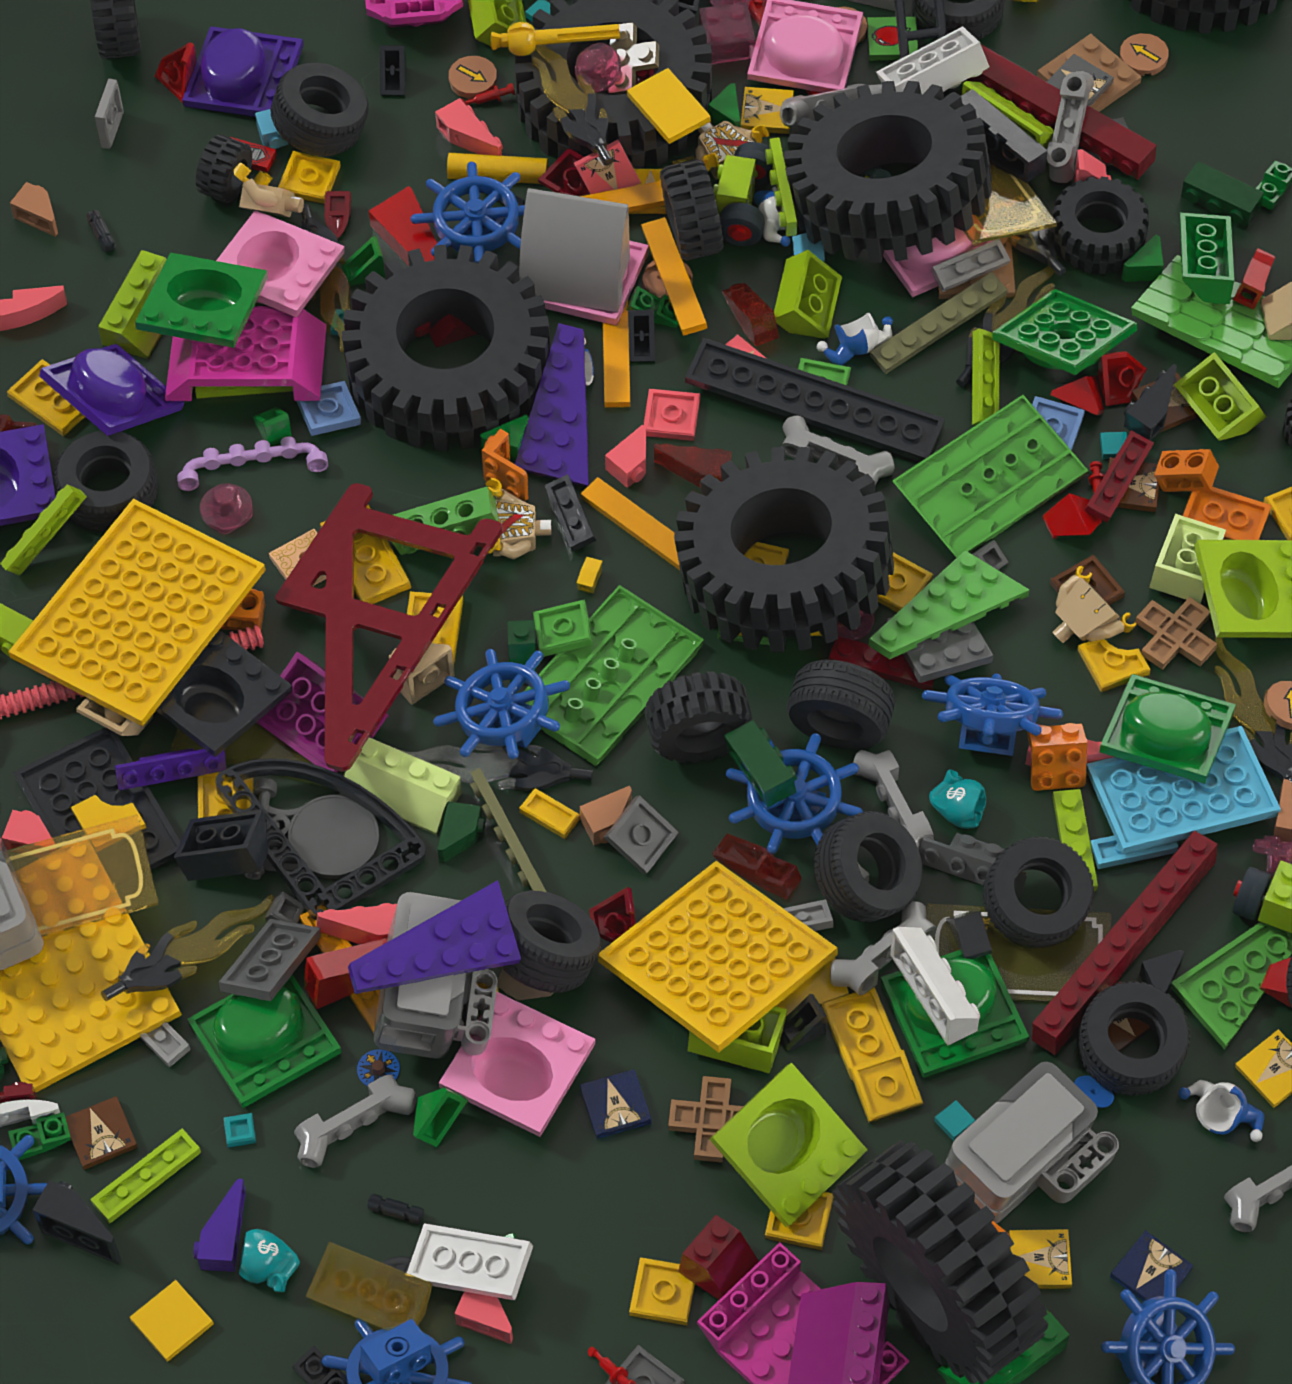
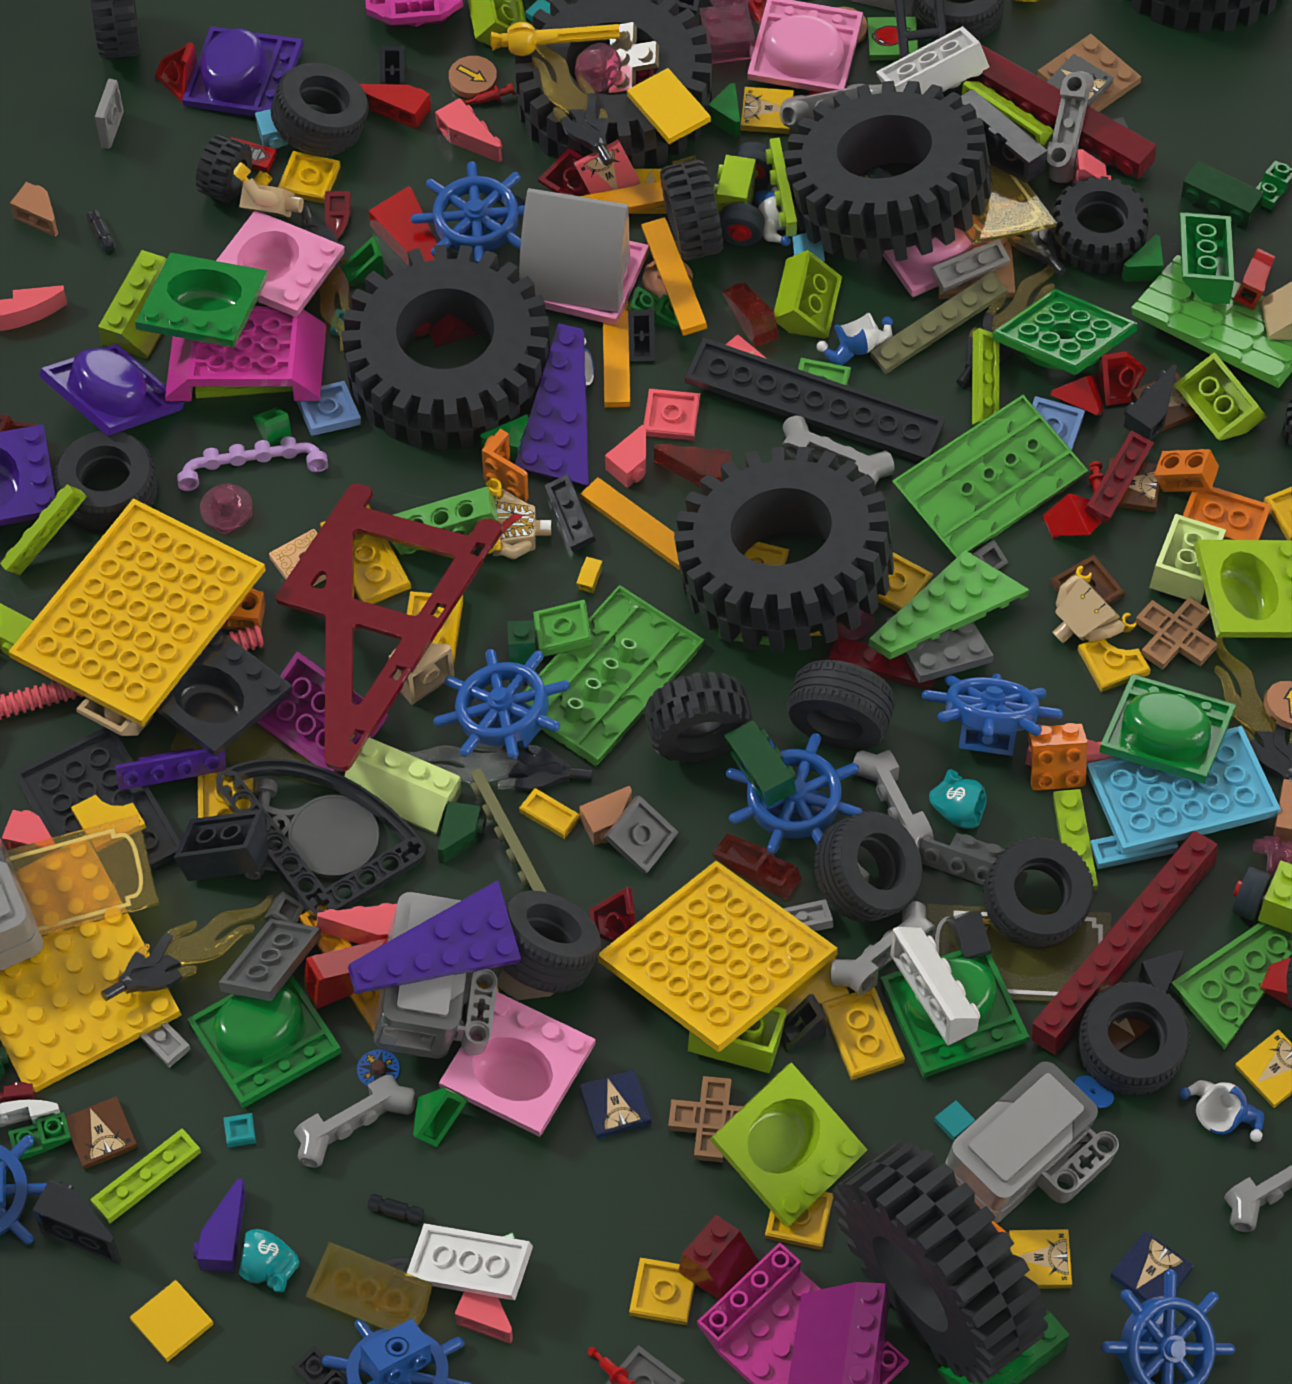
(44, 402): yellow tile -> none
(398, 102): none -> red slope
(497, 166): yellow brick -> none
(724, 140): torso -> none
(886, 1086): yellow tile -> none
(1111, 443): teal tile -> none
(1144, 53): nougat tile -> none

